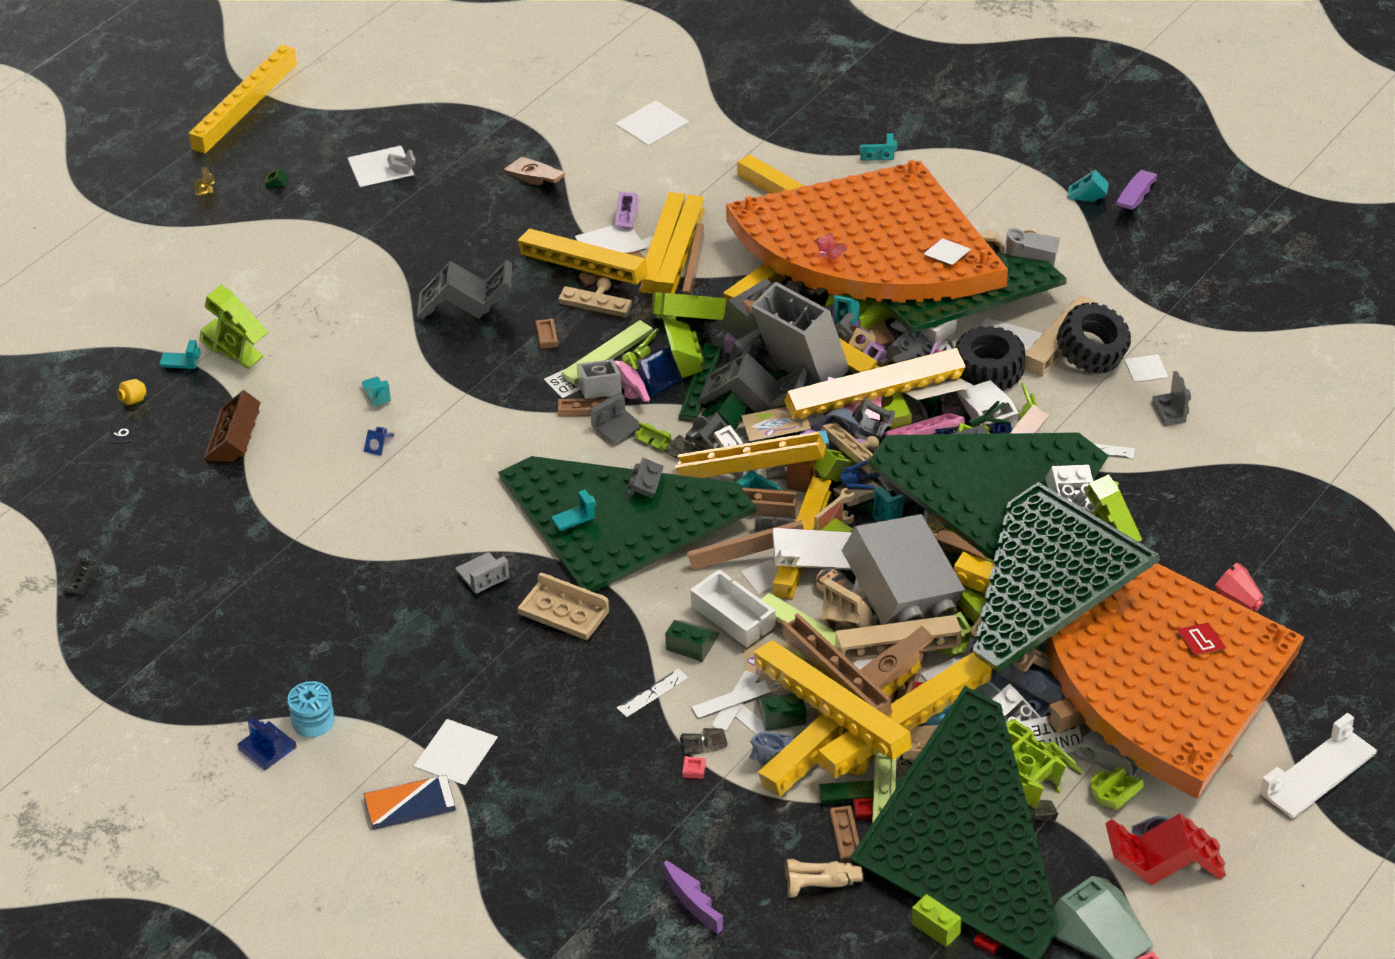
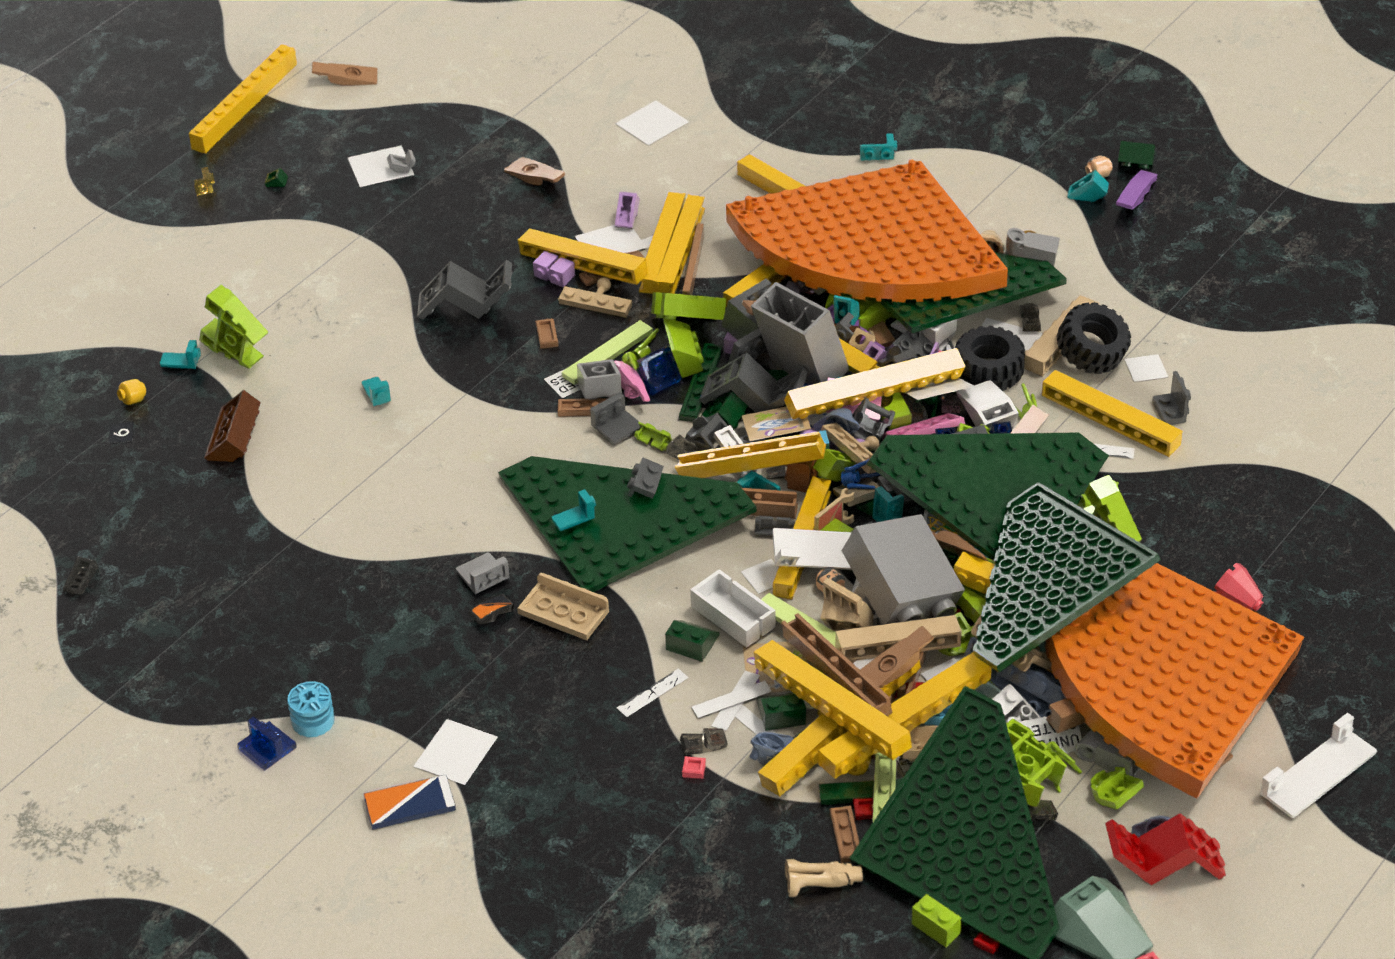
(346, 74): none -> medium nougat piece
(378, 434): clear blue bracket -> none
(489, 609): none -> slope
(559, 273): none -> lavender piece
(688, 892): medium lavender slope -> none
(736, 547): medium nougat tile -> none
(828, 246): clear pink bracket -> none
(947, 251): white sticker -> none
(985, 417): dark green plant -> none
(1029, 317): none -> clear smoke slope
(1071, 484): white slope -> none
(1100, 164): none -> light nougat head
(1112, 413): none -> yellow brick
(1136, 154): none -> dark green slope
(1201, 638): red sticker -> none

